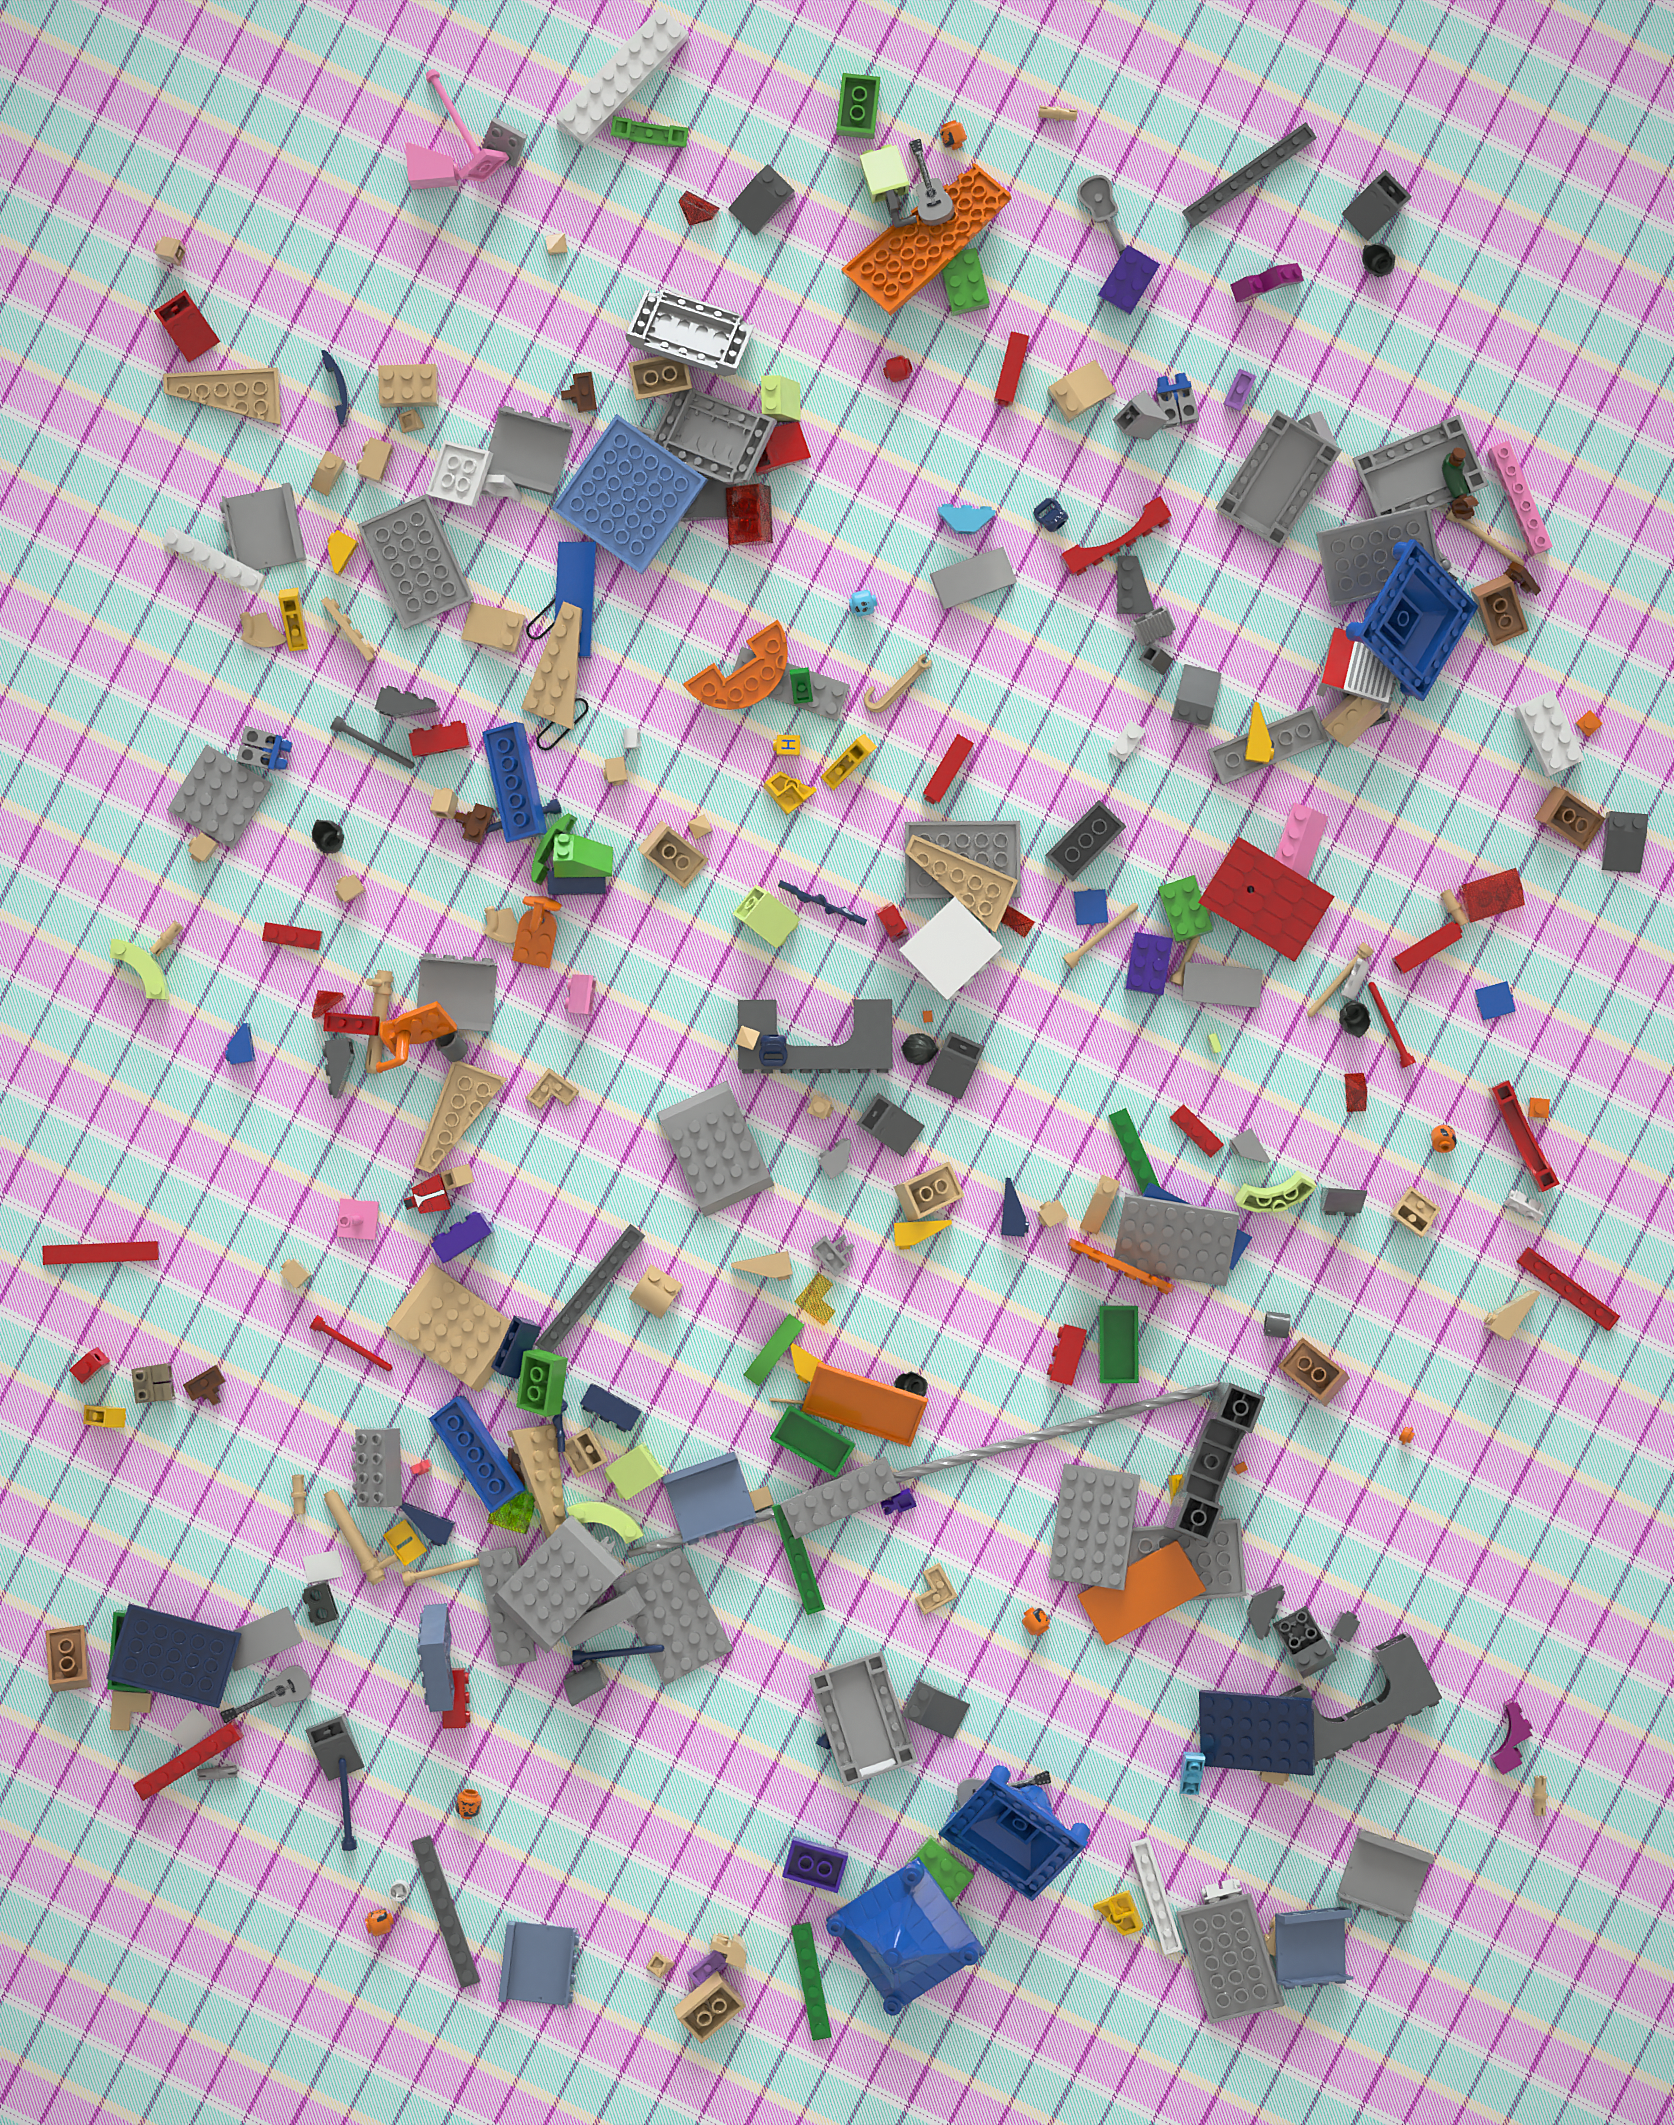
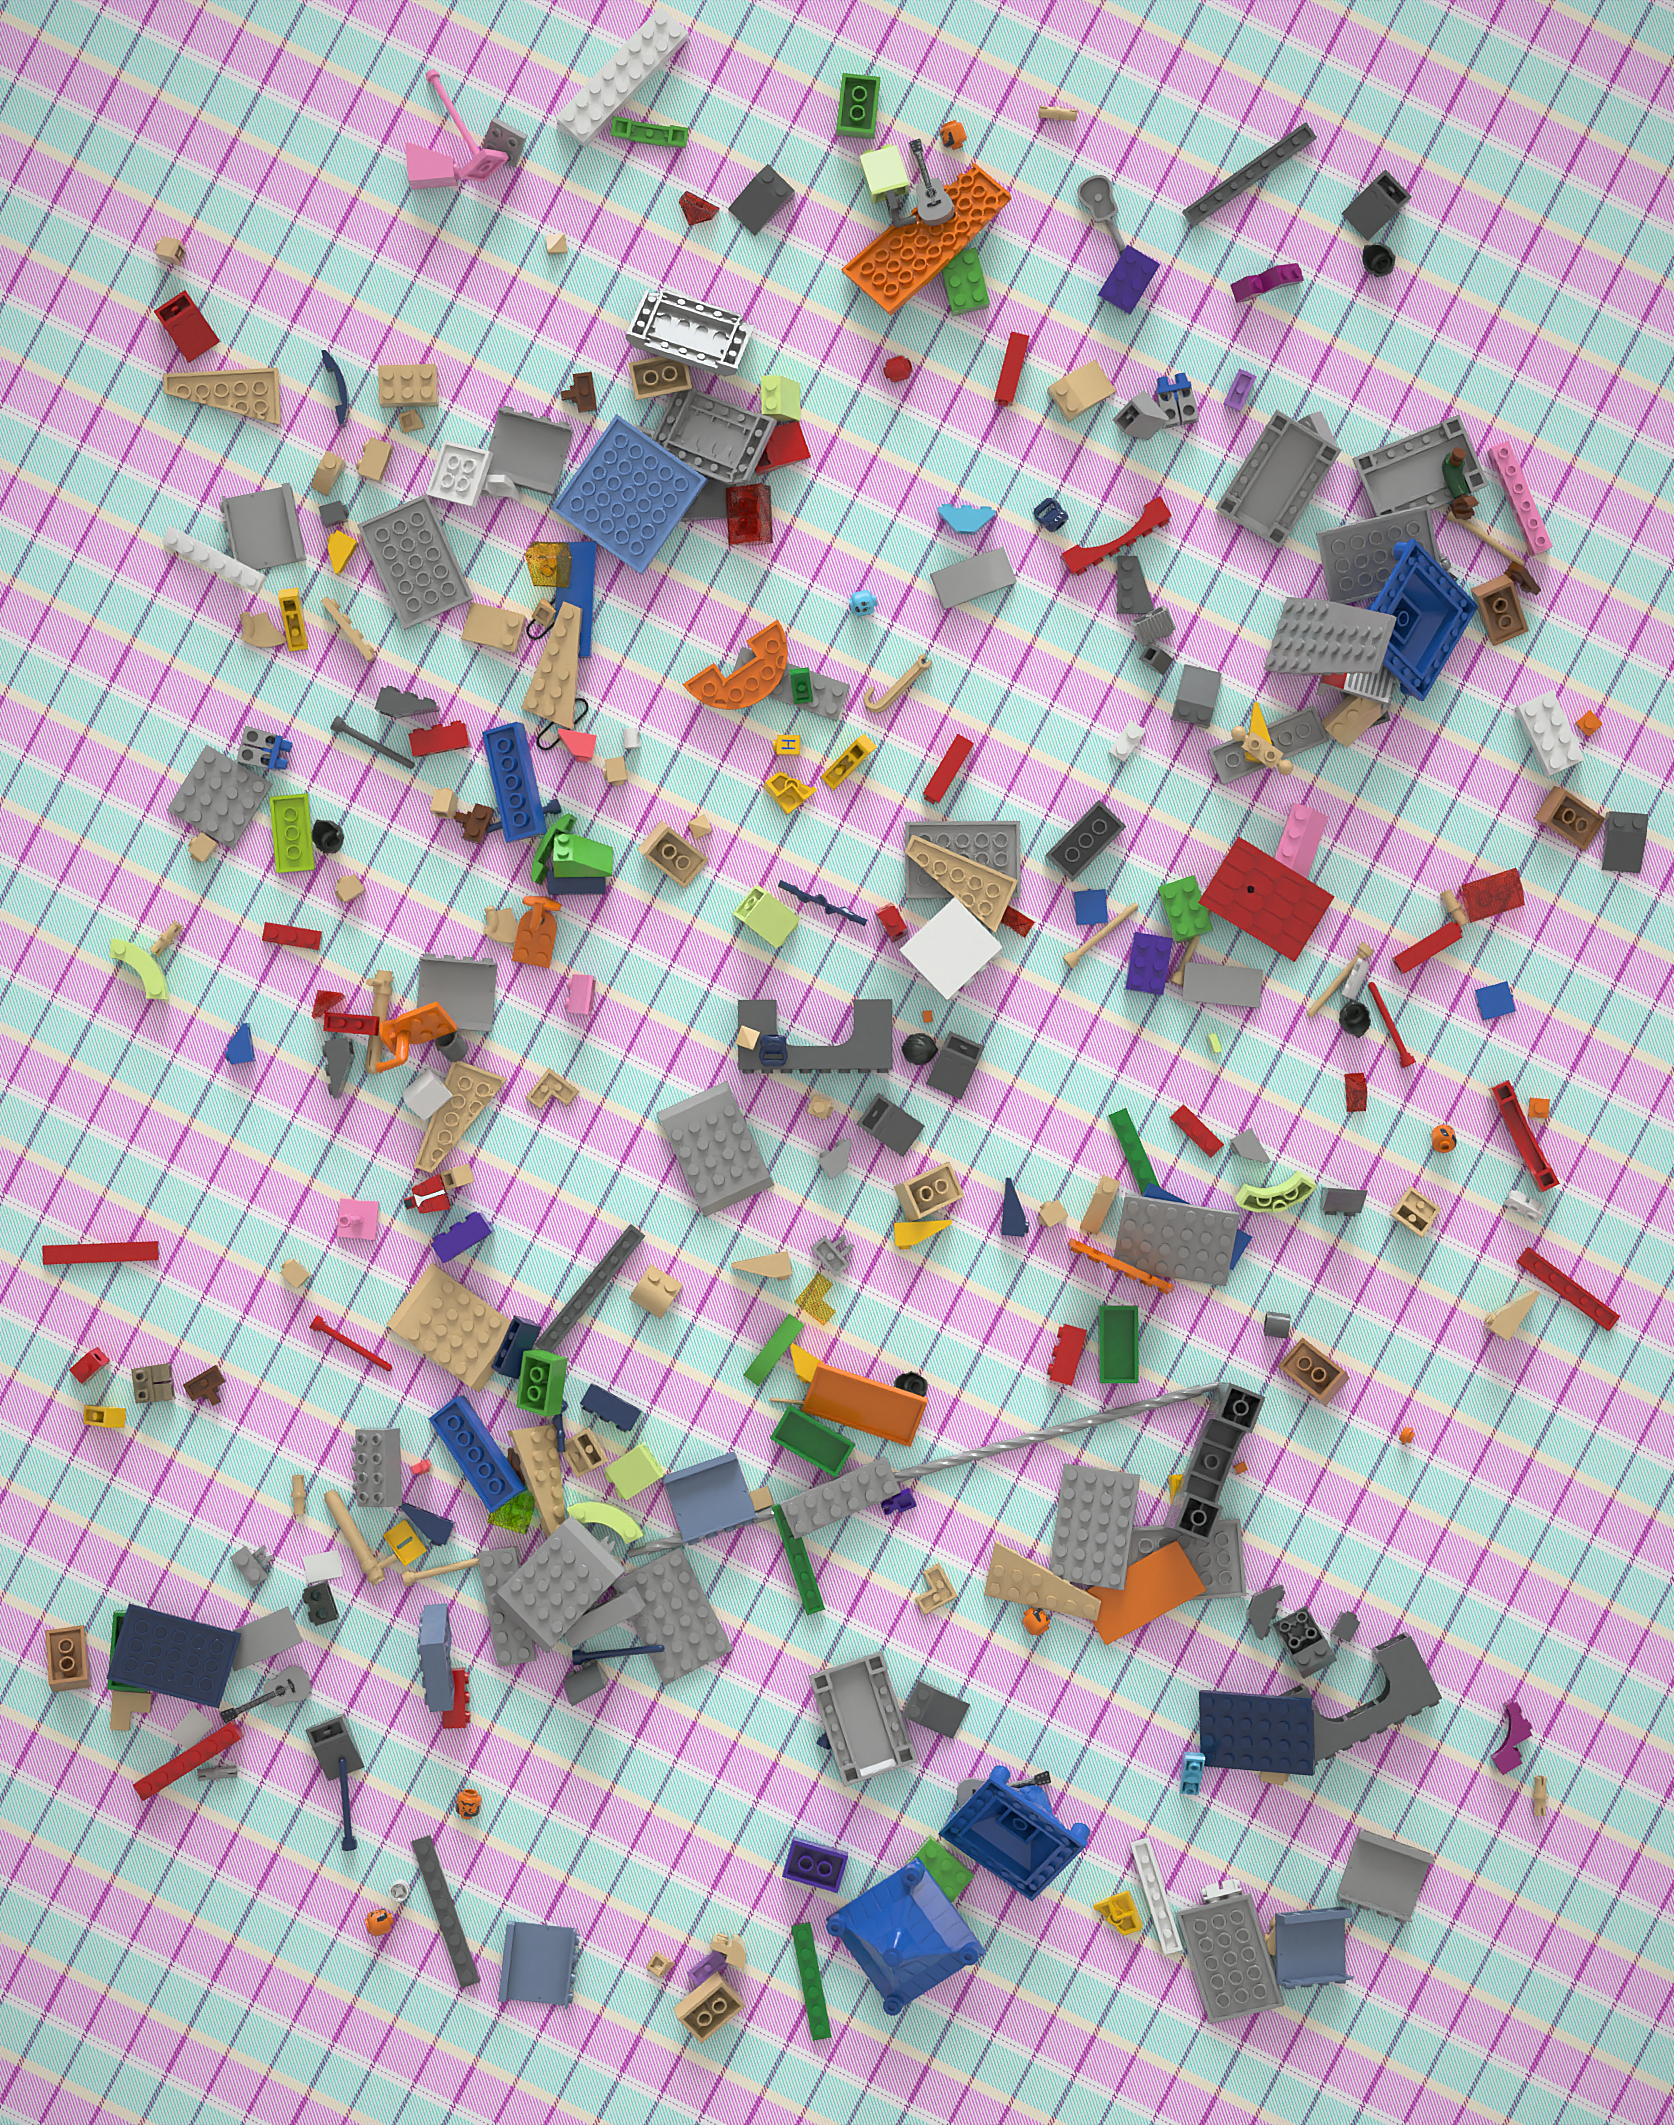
(249, 1565): none -> light grey hinge
(292, 833): none -> lime plate
(333, 513): none -> dark grey brick
(426, 1094): none -> white slope
(544, 612): none -> tan slope
(549, 563): none -> clear yellow slope
(578, 744): none -> coral slope
(1028, 1583): none -> tan wing
(1262, 750): none -> tan plate
(1328, 639): none -> light grey wing

